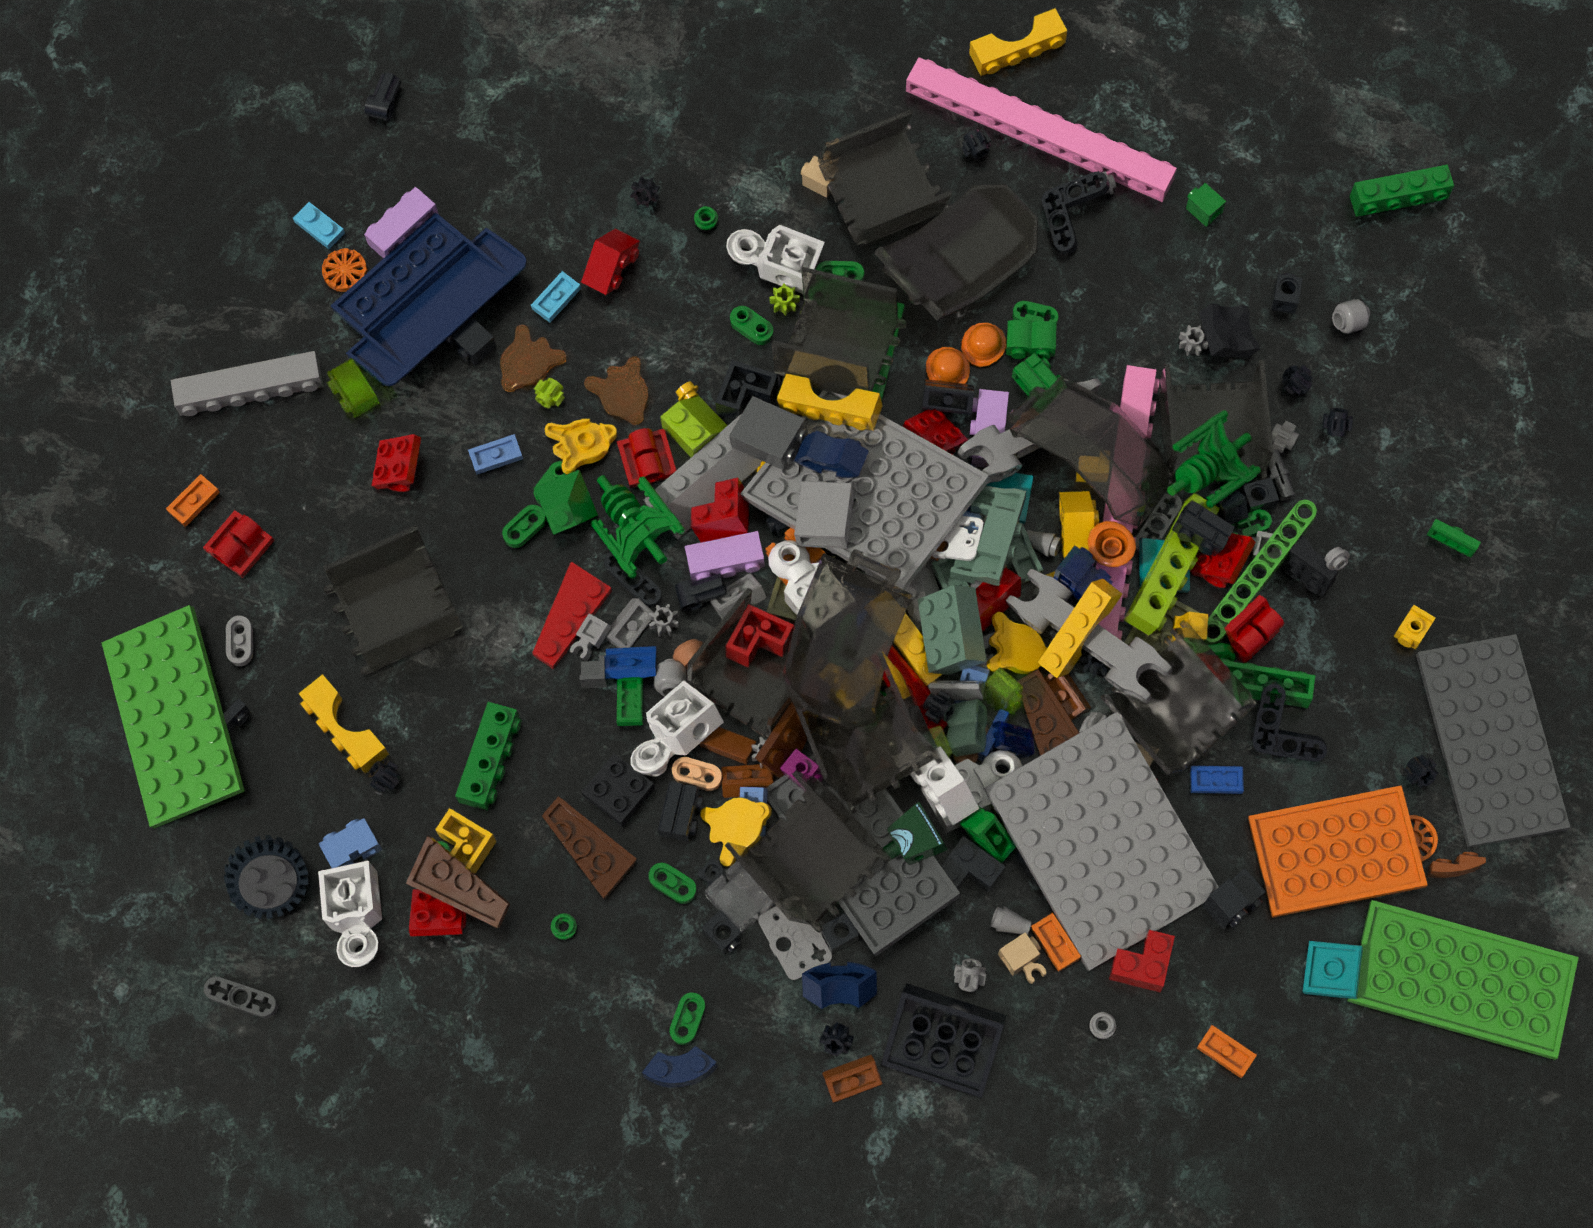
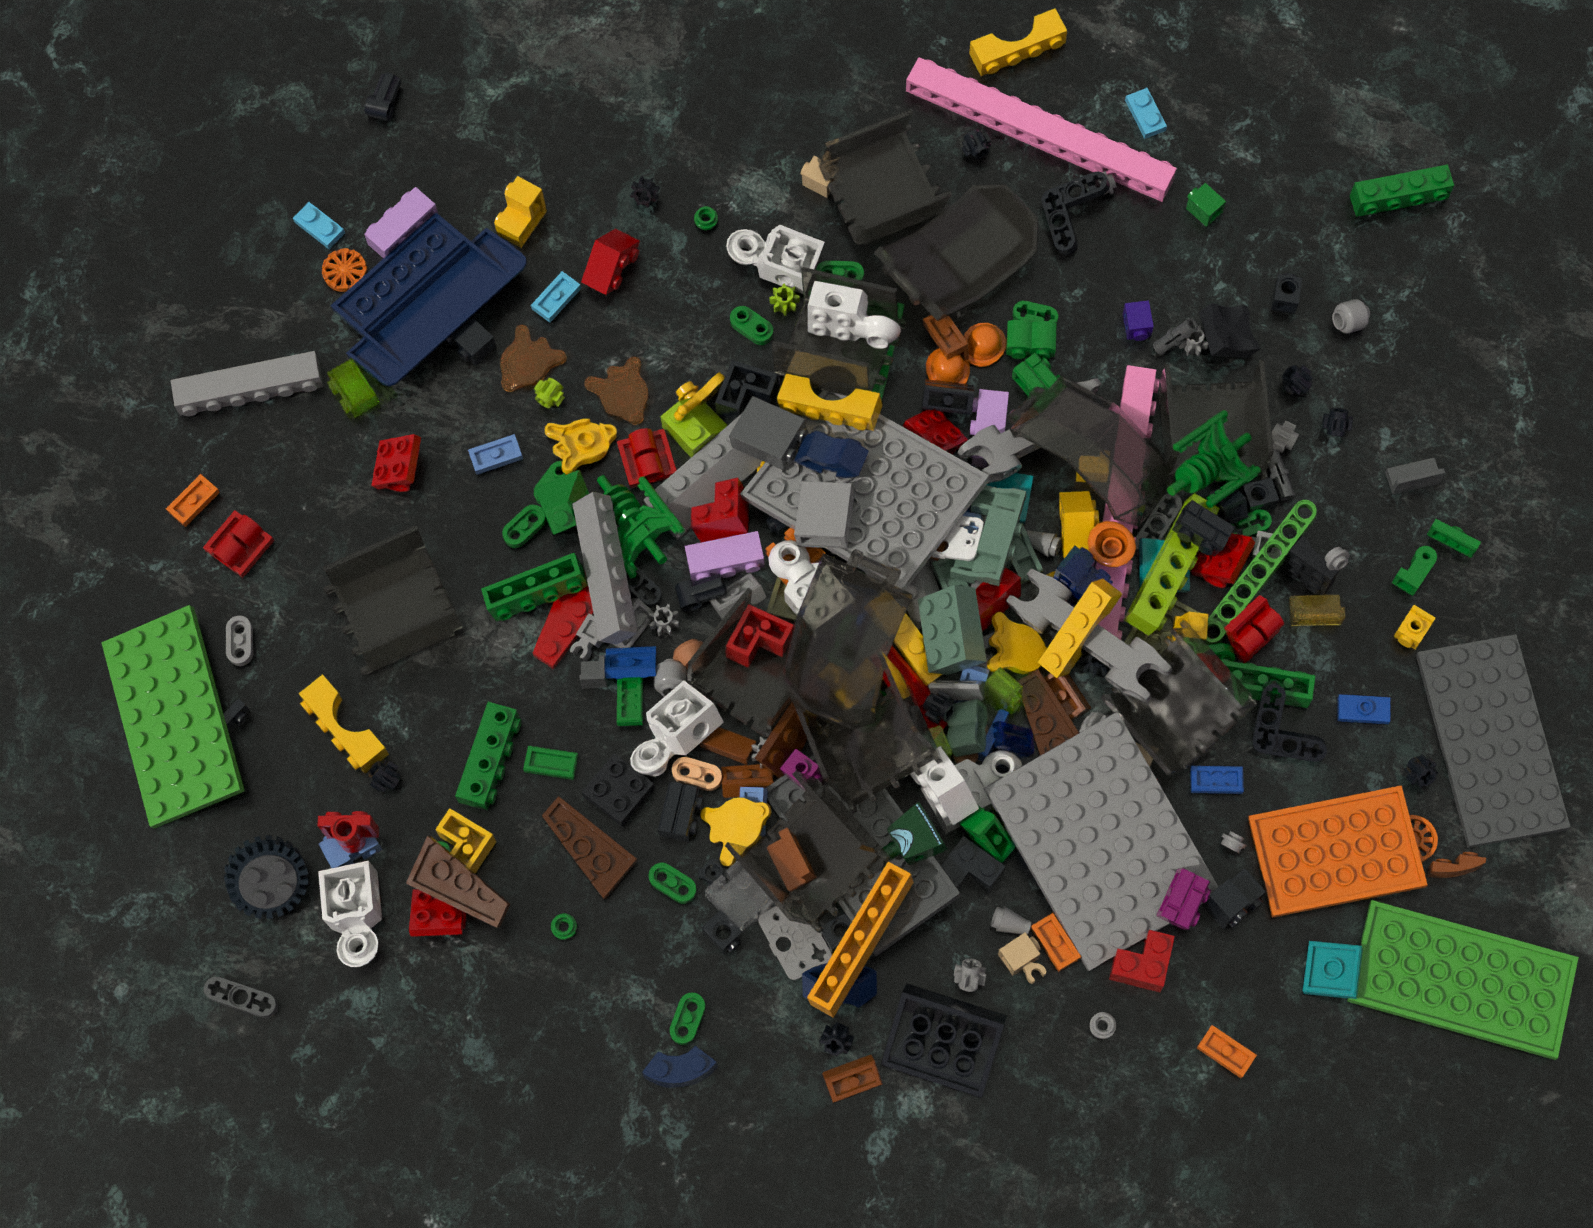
(359, 825): none -> red plate
(522, 213): none -> yellow brick
(535, 587): none -> green brick
(550, 762): none -> green tile
(604, 568): none -> light grey brick
(701, 396): none -> yellow piece
(791, 860): none -> dark orange panel
(843, 314): none -> white brick
(860, 939): none -> light orange brick
(947, 337): none -> dark orange panel
(1138, 320): none -> dark purple brick
(1145, 113): none -> medium azure plate
(1175, 336): none -> dark grey pin
(1184, 899): none -> magenta brick
(1233, 841): none -> light grey plate
(1316, 610): none -> clear yellow panel
(1364, 709): none -> blue plate
(1414, 475): none -> dark grey panel
(1420, 567): none -> green leg

